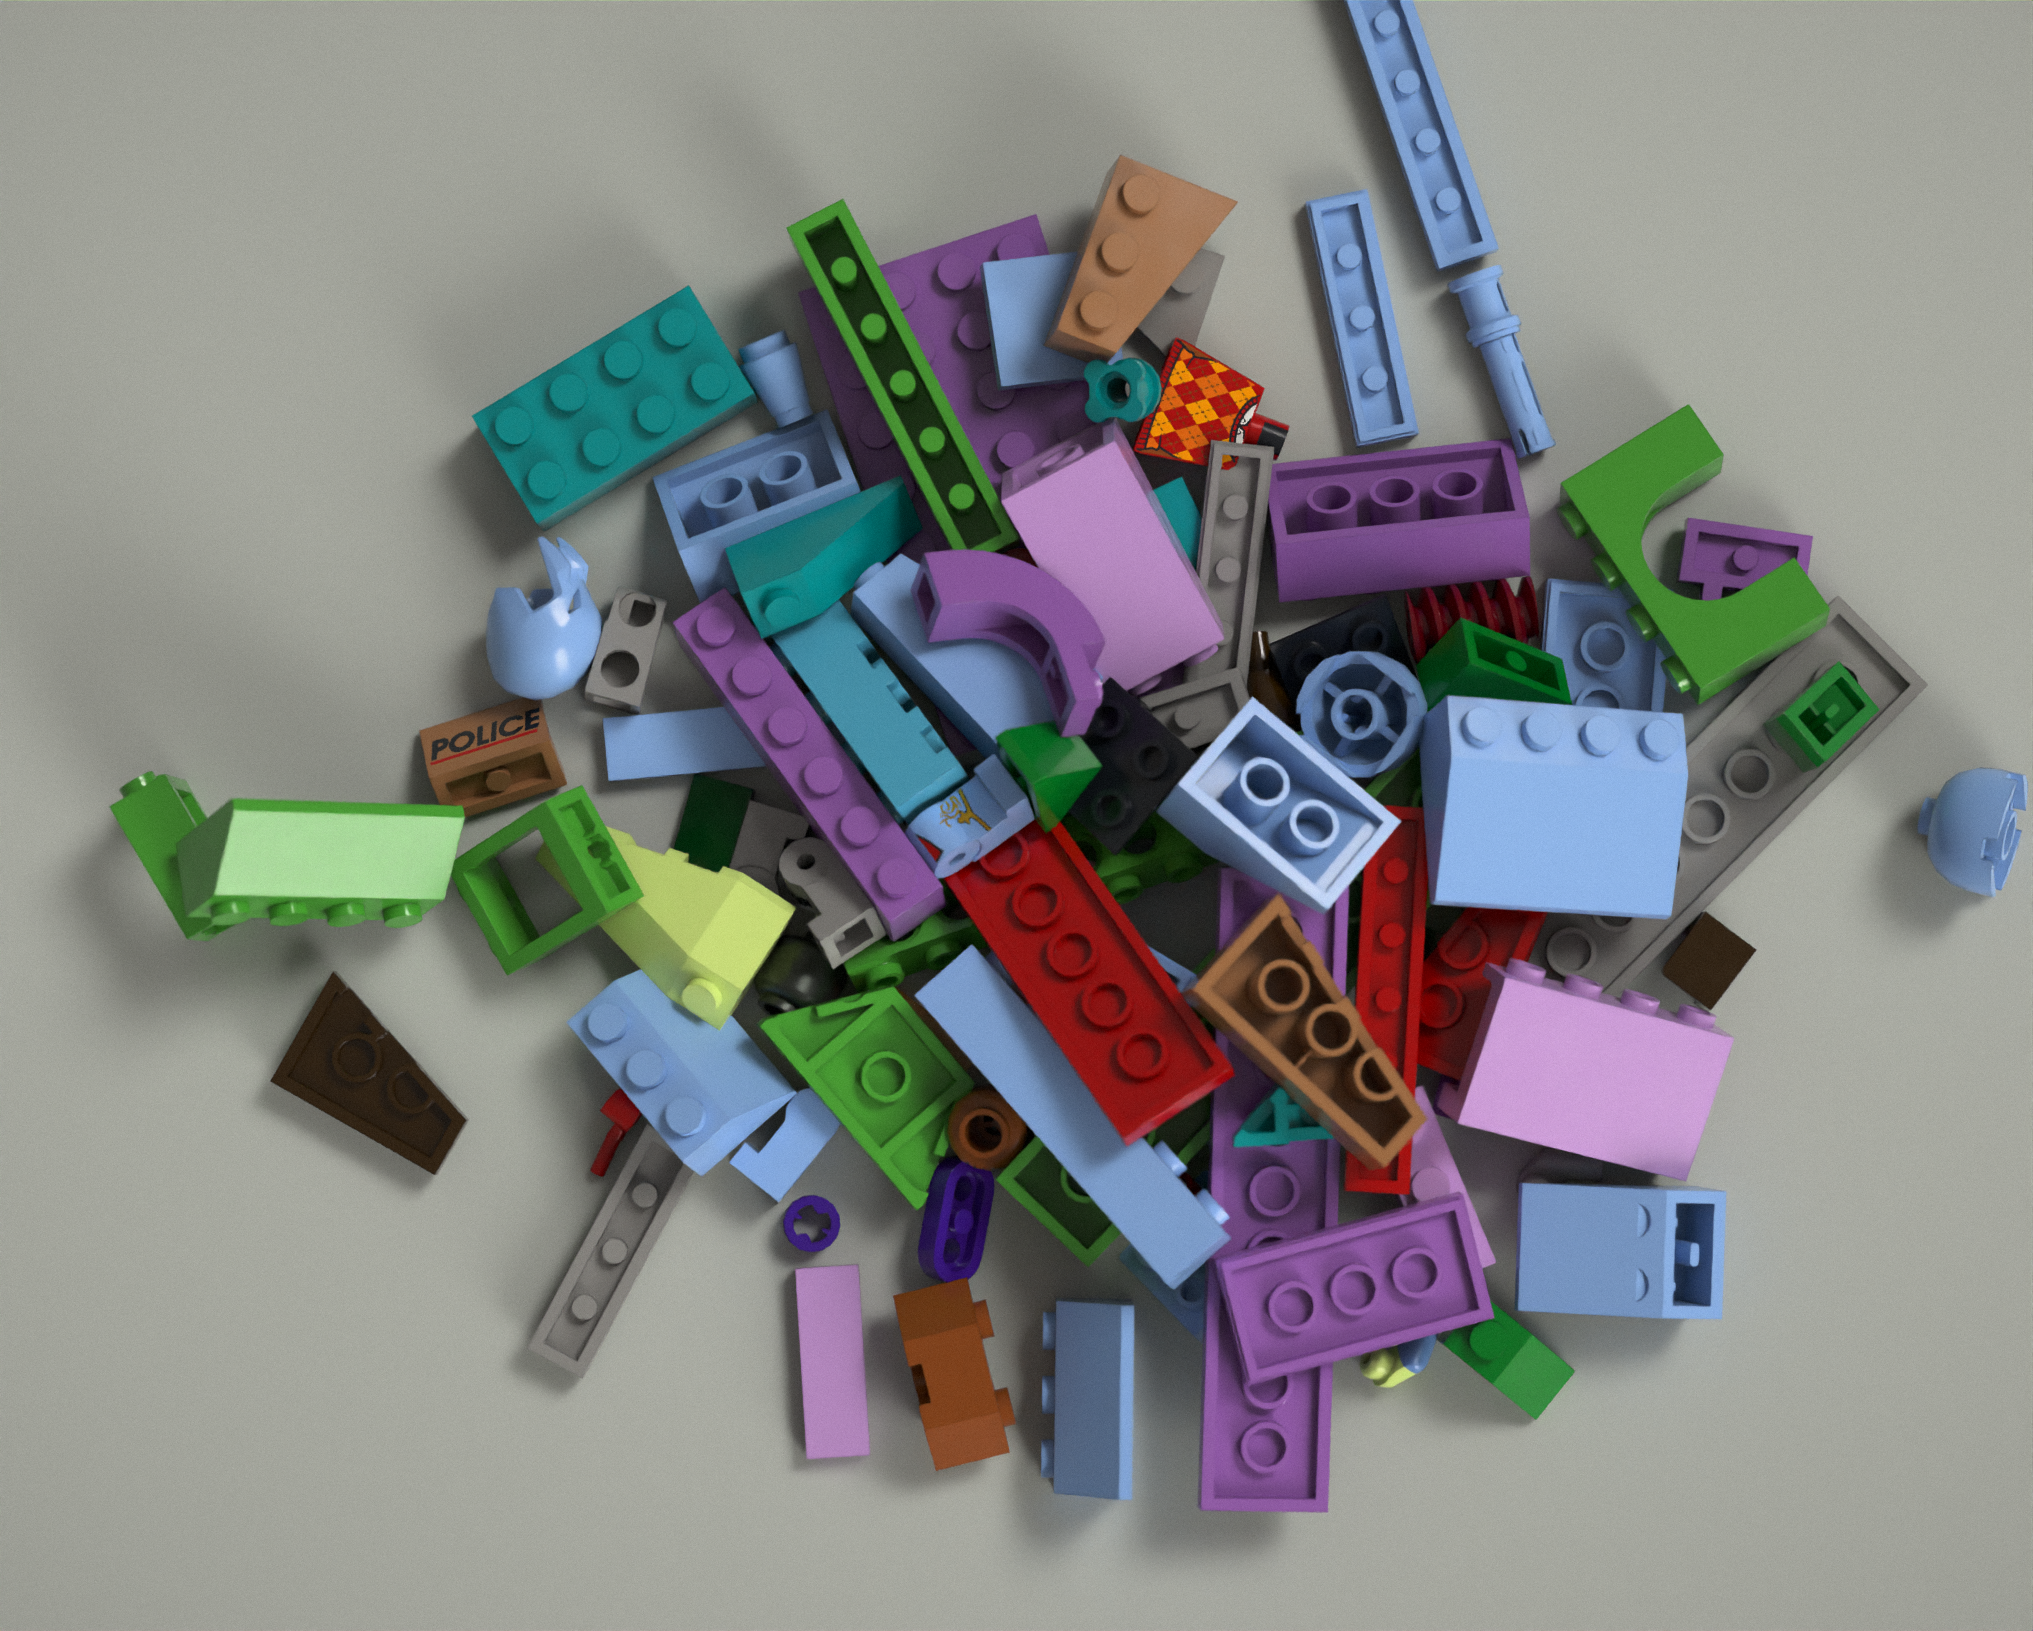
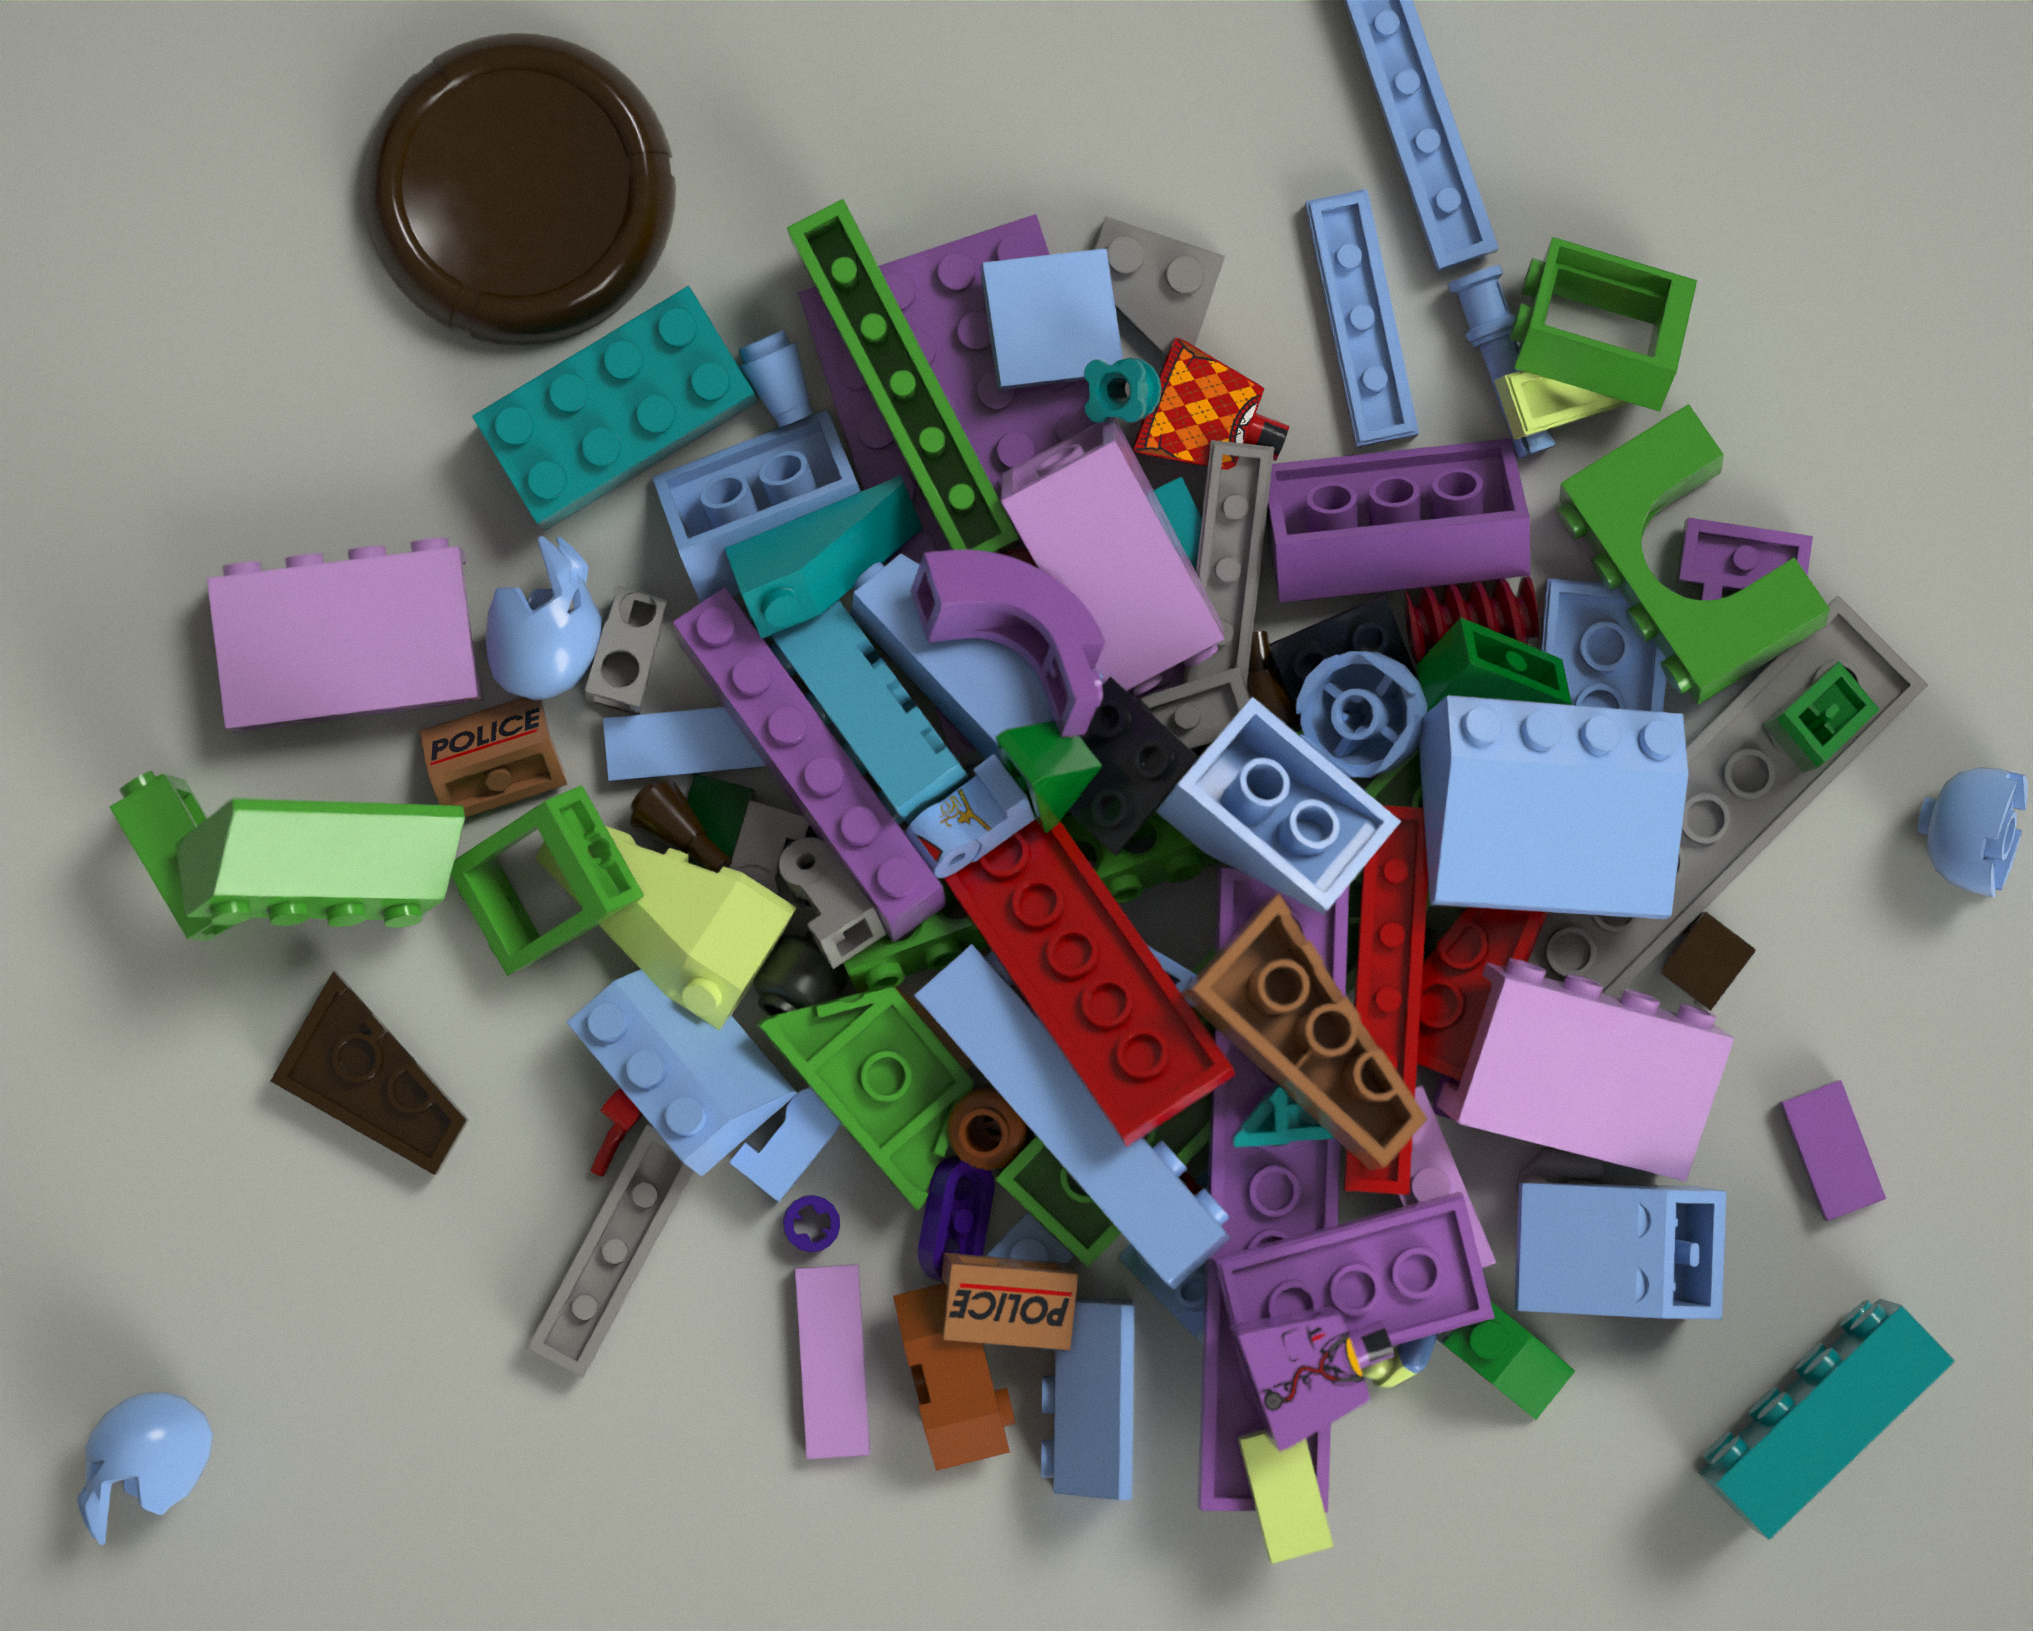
(151, 1444): none -> light blue helmet
(343, 636): none -> lavender panel
(519, 189): none -> dark brown piece
(667, 817): none -> dark brown cone
(1008, 1301): none -> medium nougat panel
(1031, 1241): none -> light blue plate
(1130, 255): medium nougat wedge -> none
(1285, 1497): none -> yellowish green tile
(1307, 1369): none -> medium lavender torso
(1541, 404): none -> yellowish green tile
(1613, 286): none -> bright green window
(1824, 1415): none -> teal brick
(1832, 1150): none -> medium lavender tile

